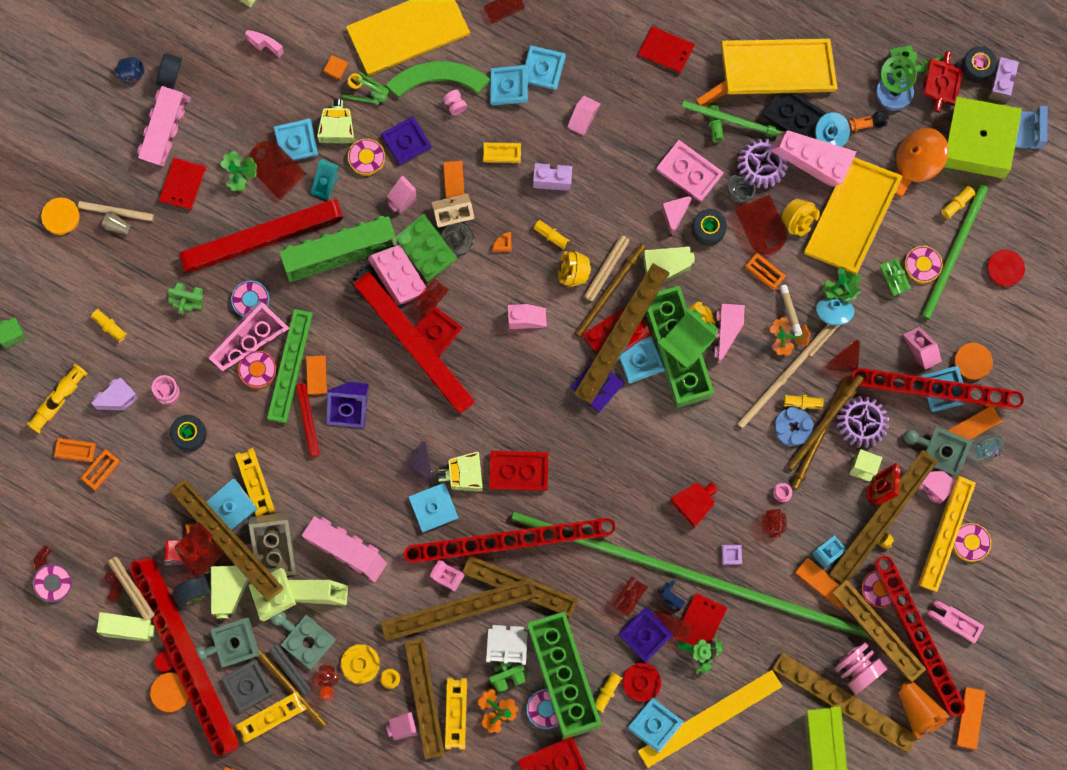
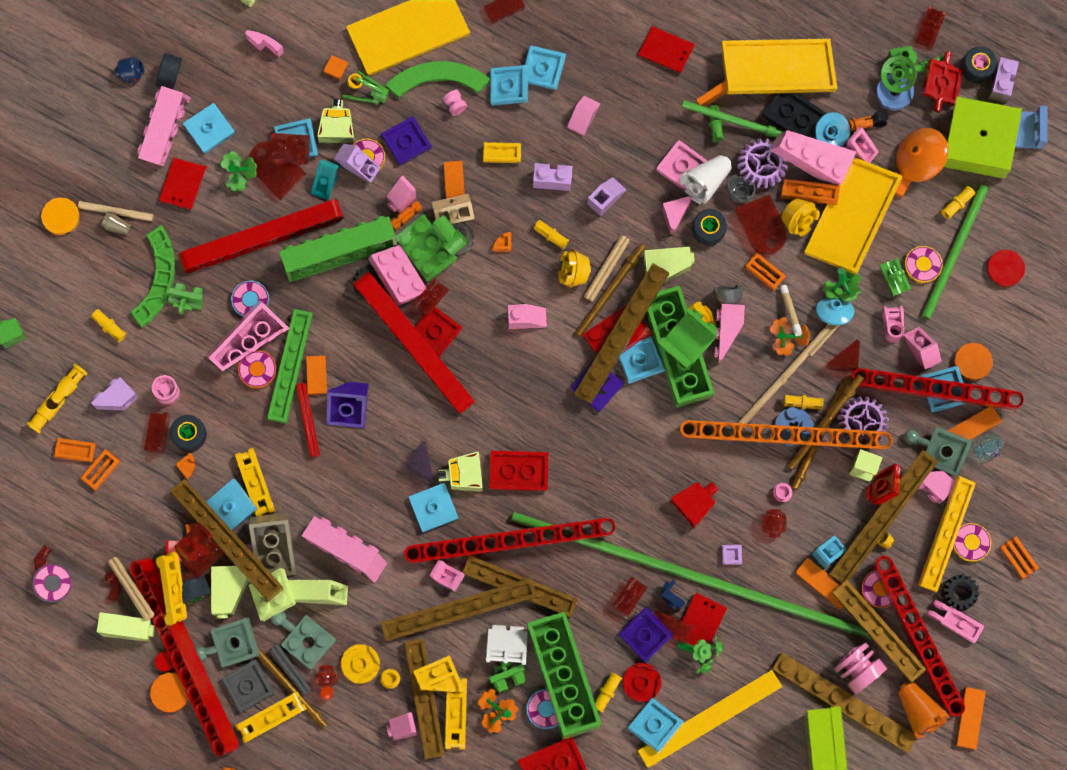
(157, 432): none -> clear red panel
(163, 278): none -> bright green tile
(172, 588): none -> yellow plate
(187, 466): none -> orange tile
(209, 128): none -> medium azure plate
(289, 148): none -> clear red brick
(357, 162): none -> lavender slope
(406, 215): none -> orange axle
(439, 677): none -> yellow wing
(452, 238): none -> bright green piece
(605, 196): none -> lavender slope
(705, 178): none -> white cone
(728, 294): none -> dark grey hair
(795, 432): none -> orange beam
(810, 191): none -> orange tile
(862, 145): none -> bright pink slope
(893, 319): none -> bright pink piece
(930, 27): none -> clear red slope
(964, 581): none -> black tyre
(1024, 552): none -> orange tile

